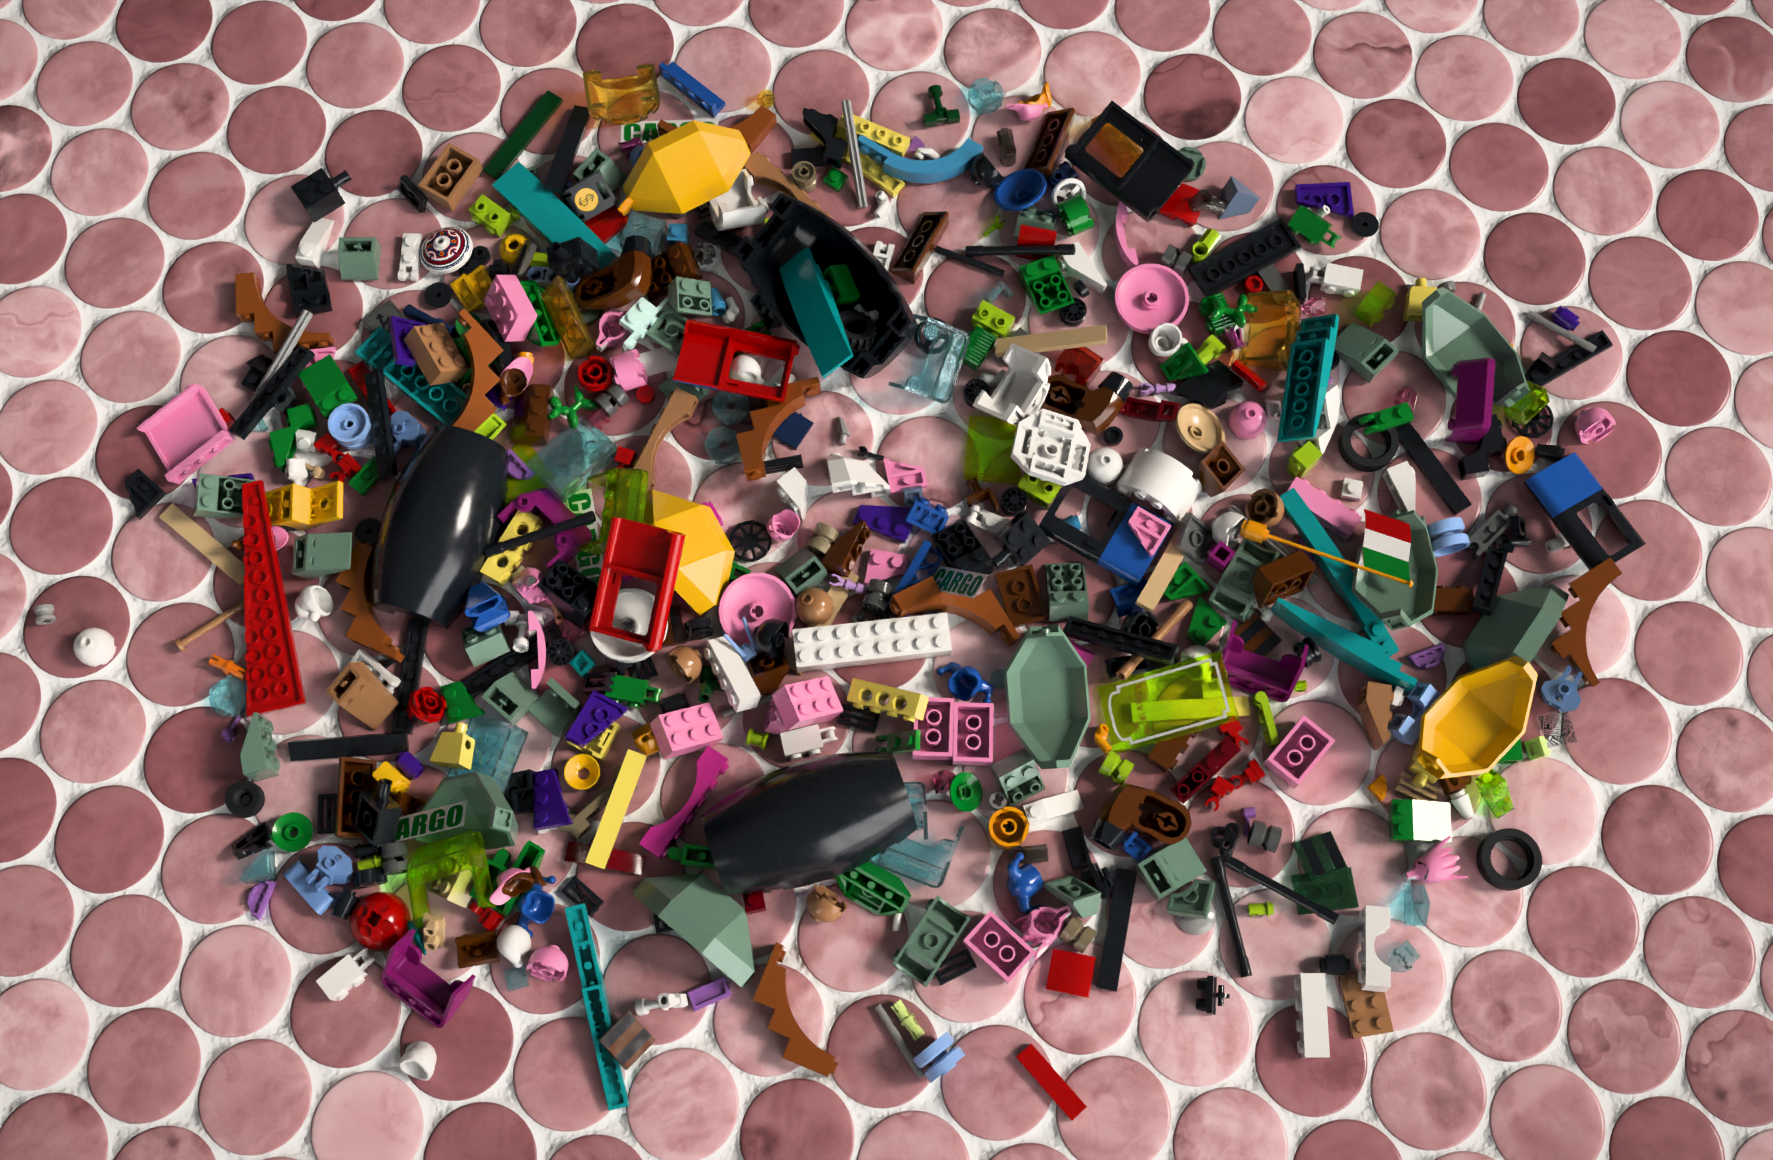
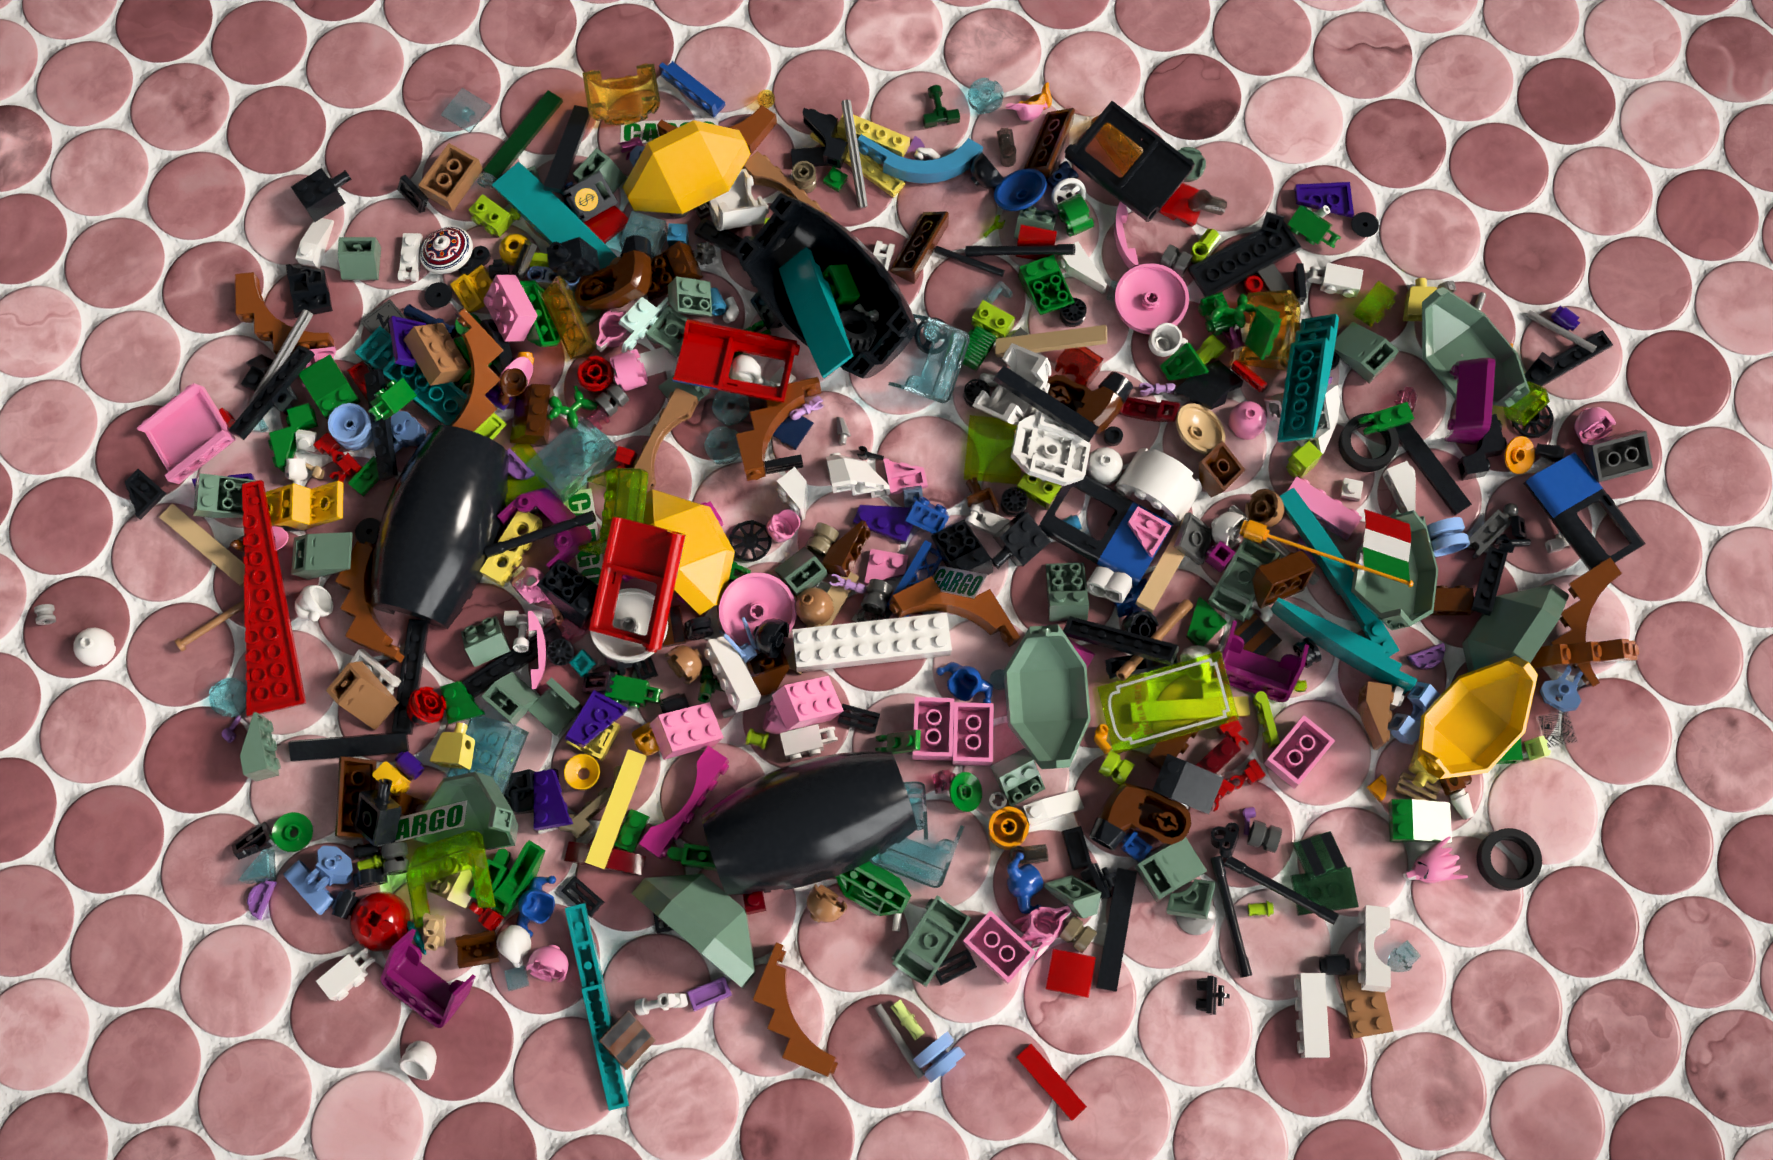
(228, 667): orange pin -> none
(235, 793): black tyre -> none
(328, 830): black tile -> none
(392, 399): none -> green brick
(466, 110): none -> clear light blue piece
(485, 607): blue piece -> none
(486, 180): none -> clear light blue tile
(515, 881): reddish brown hair -> none
(626, 206): light orange tile -> none
(632, 831): none -> green plate
(645, 394): red tile -> none
(814, 404): none -> lavender piece
(883, 204): white arm -> none
(915, 702): light yellow brick -> none
(1021, 596): reddish brown plate -> none
(1046, 403): none -> black tile
(1081, 289): black tile -> none
(1109, 584): none -> white brick
(1185, 584): green wing -> none
(1188, 784): none -> black slope
(1238, 197): sand blue slope -> none
(1263, 331): none -> green slope
(1272, 222): none -> black slope
(1313, 305): clear pink tile -> none
(1415, 905): clear light blue slope -> none
(1495, 793): clear neon green slope -> none
(1585, 653): none -> dark orange arch
(1618, 455): none -> dark grey slope

